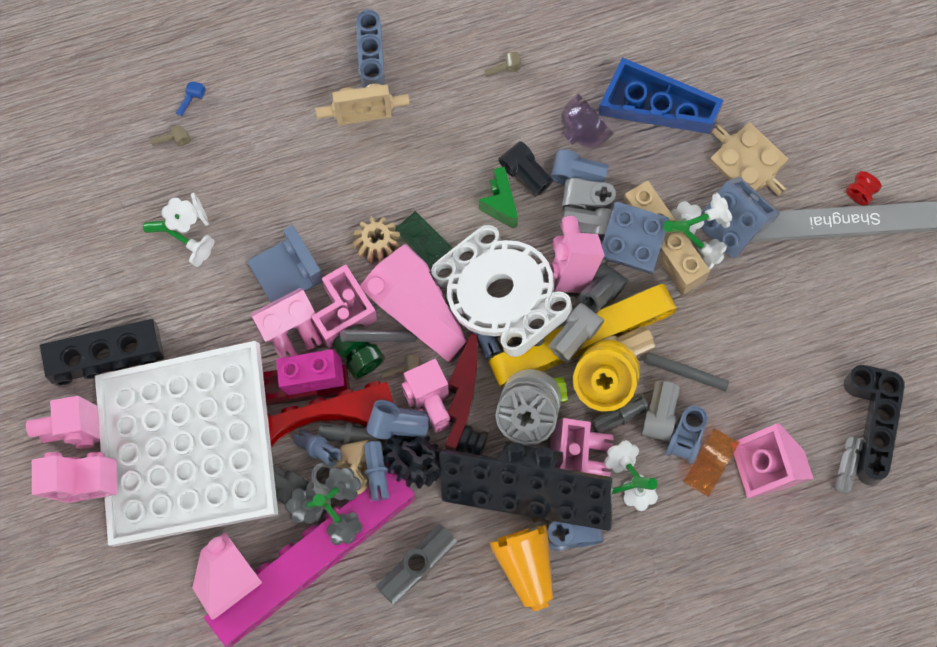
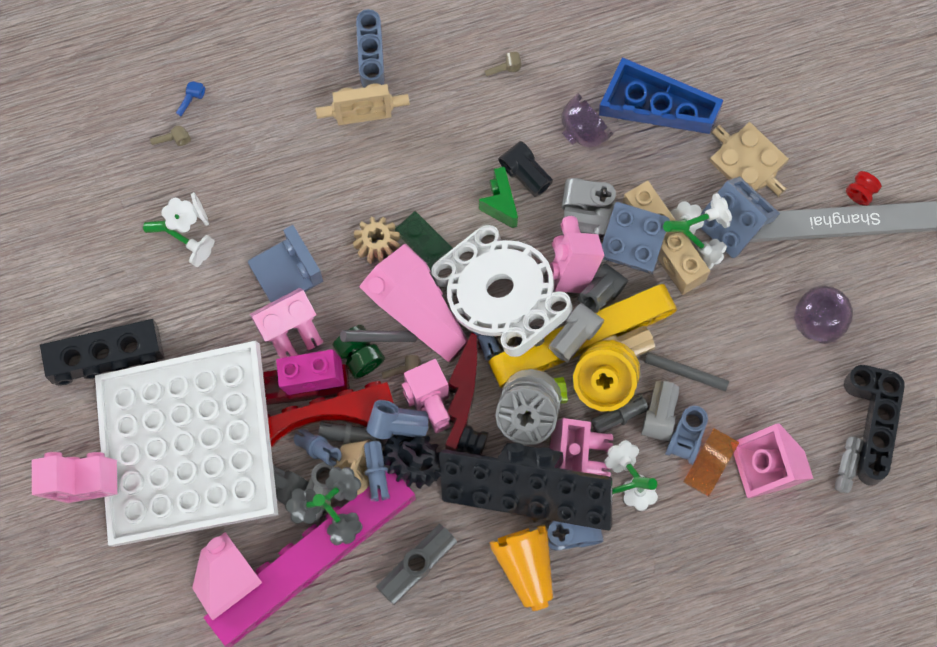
(70, 420): bright pink brick -> none
(348, 308): bright pink brick -> none
(571, 165): sand blue piece -> none
(823, 314): none -> clear purple cylinder

